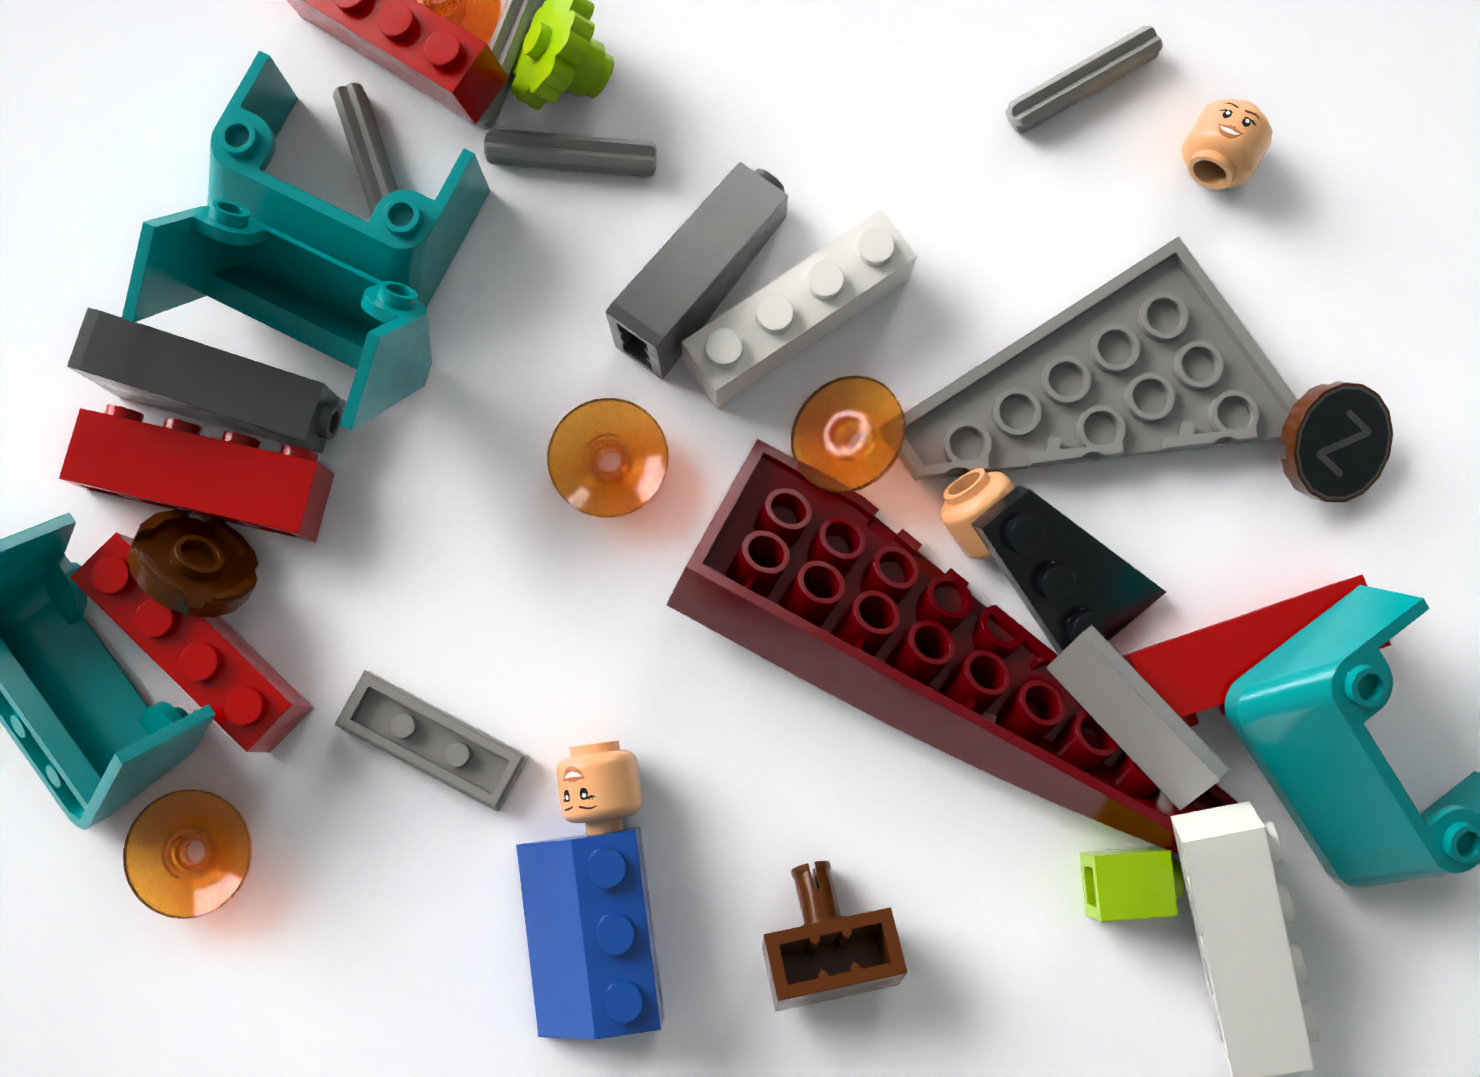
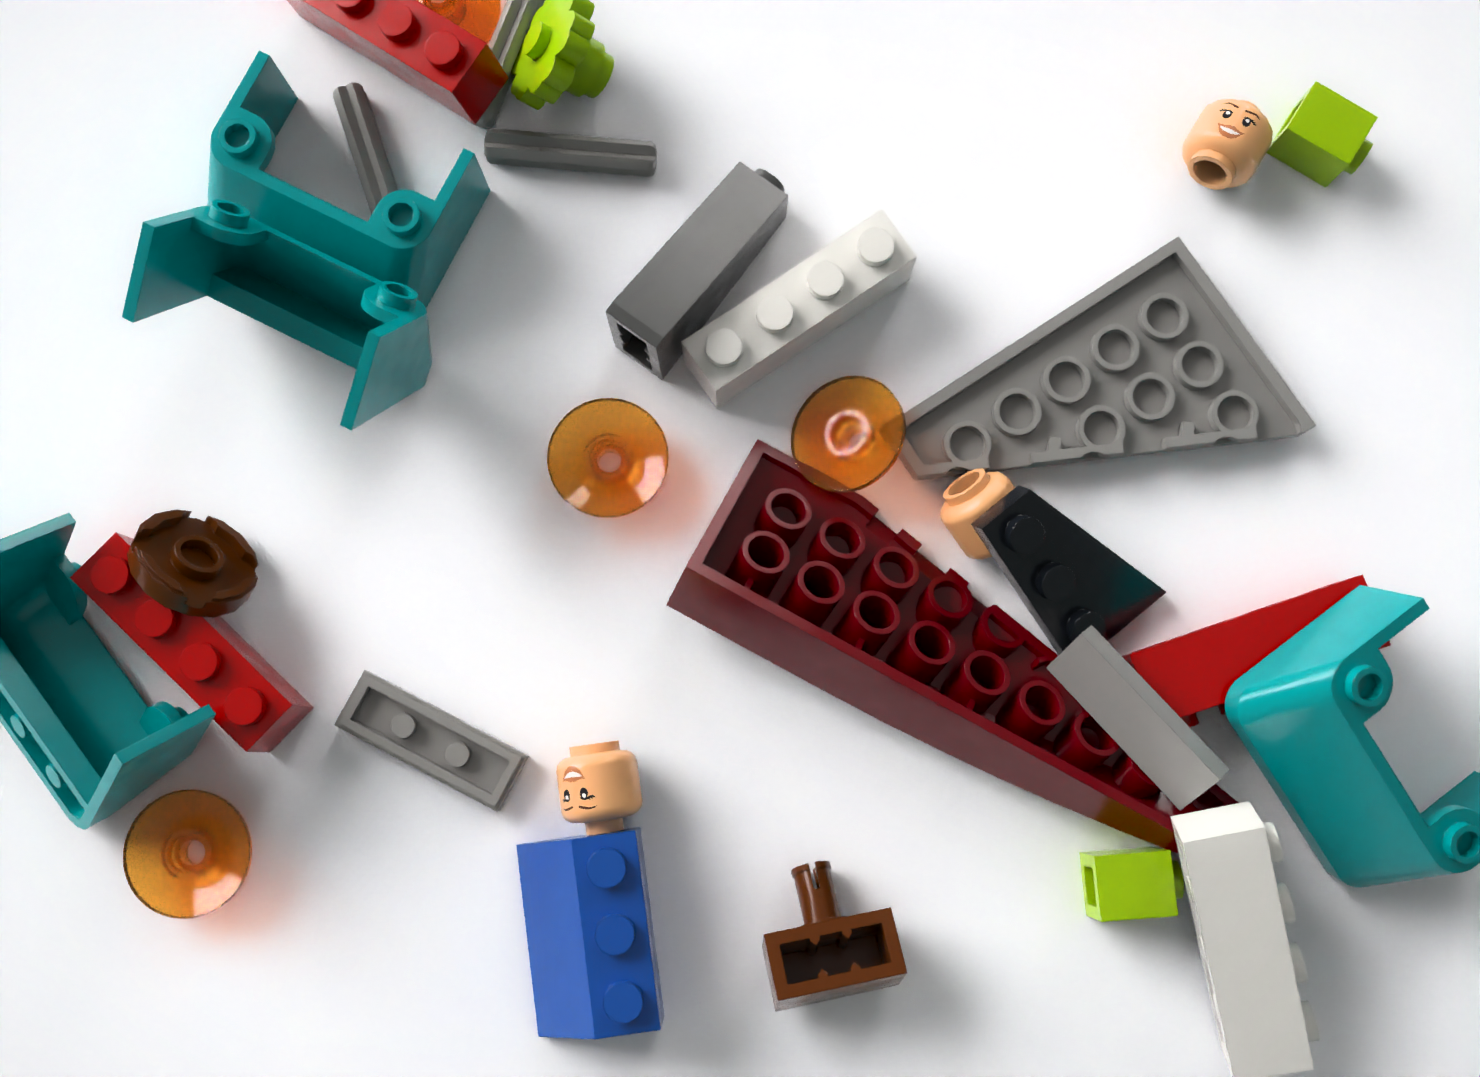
(198, 473): red brick -> none
(203, 382): dark grey slope -> none
(1083, 79): light grey axle -> none
(1323, 135): none -> lime brick
(1336, 441): black tile -> none

